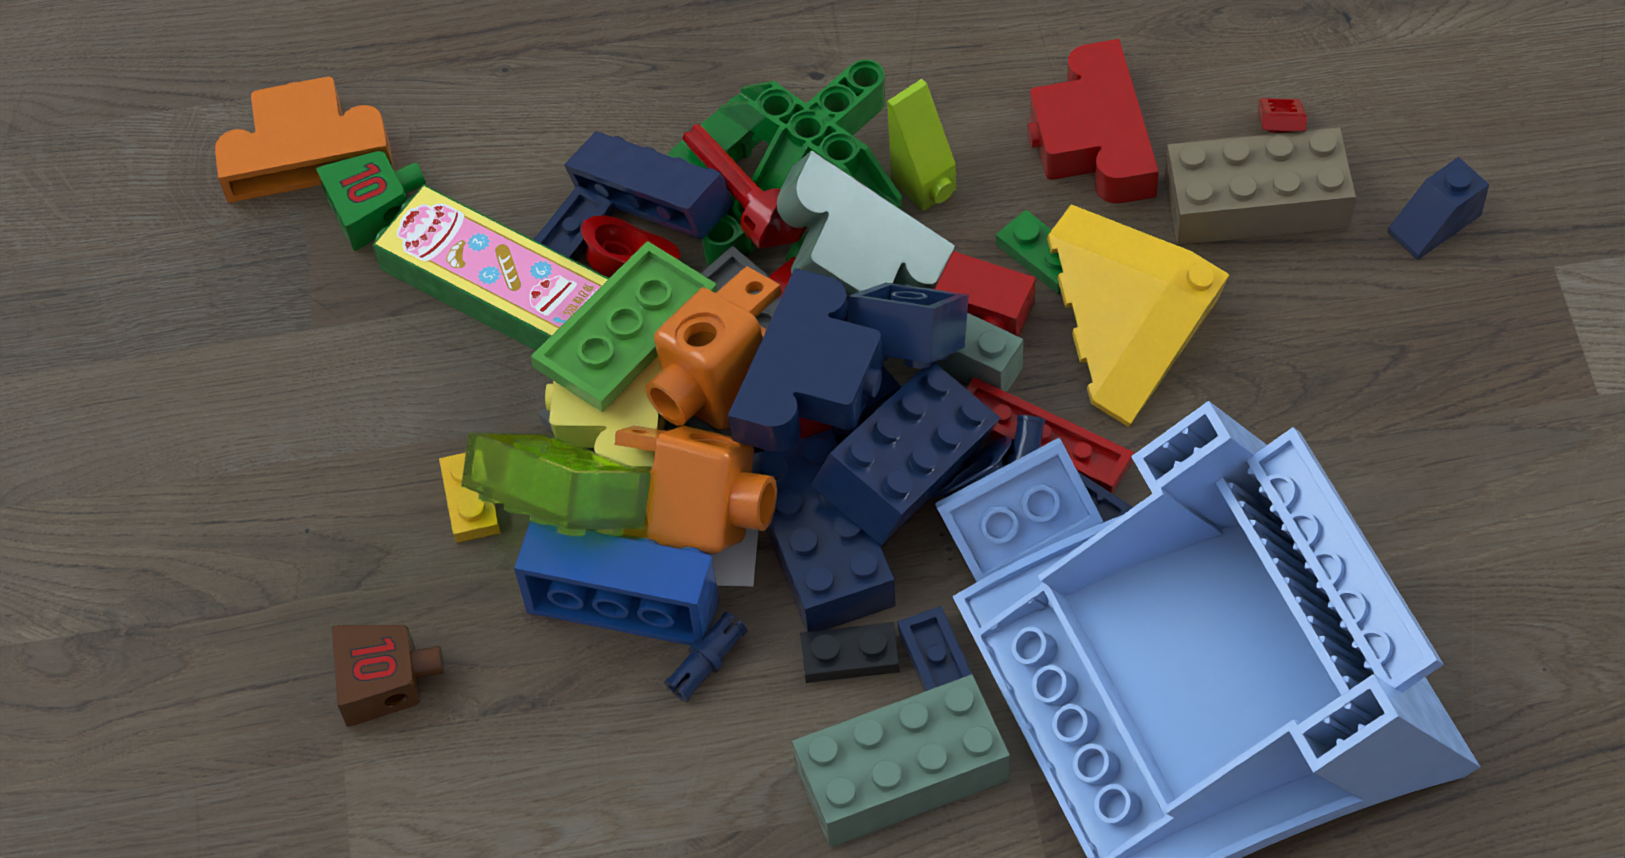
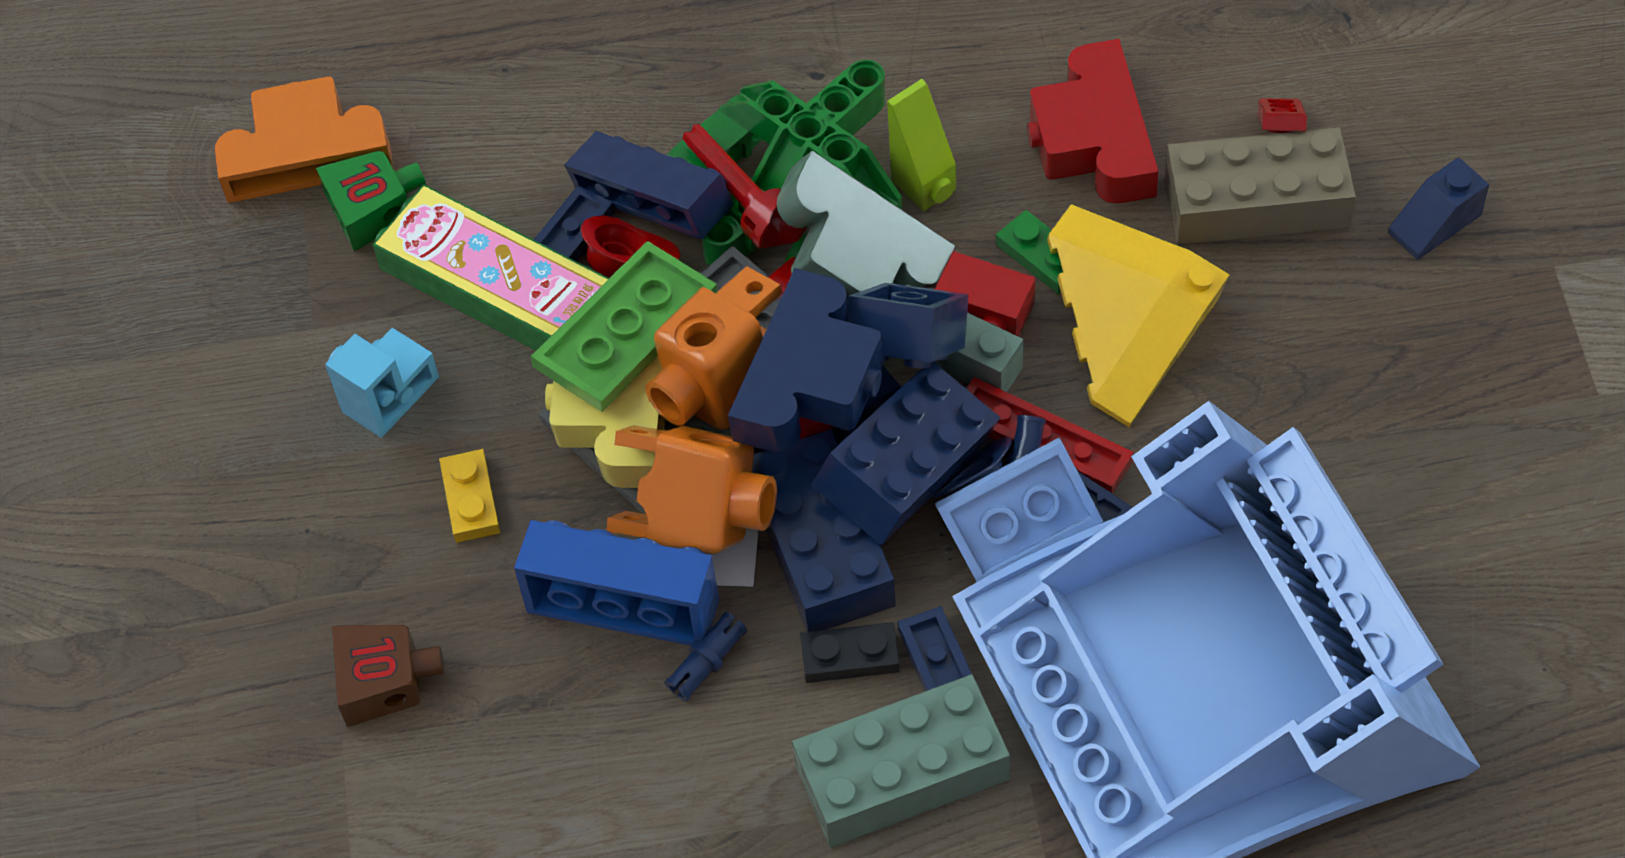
(380, 379): none -> medium azure brick
(556, 482): clear neon green brick -> none

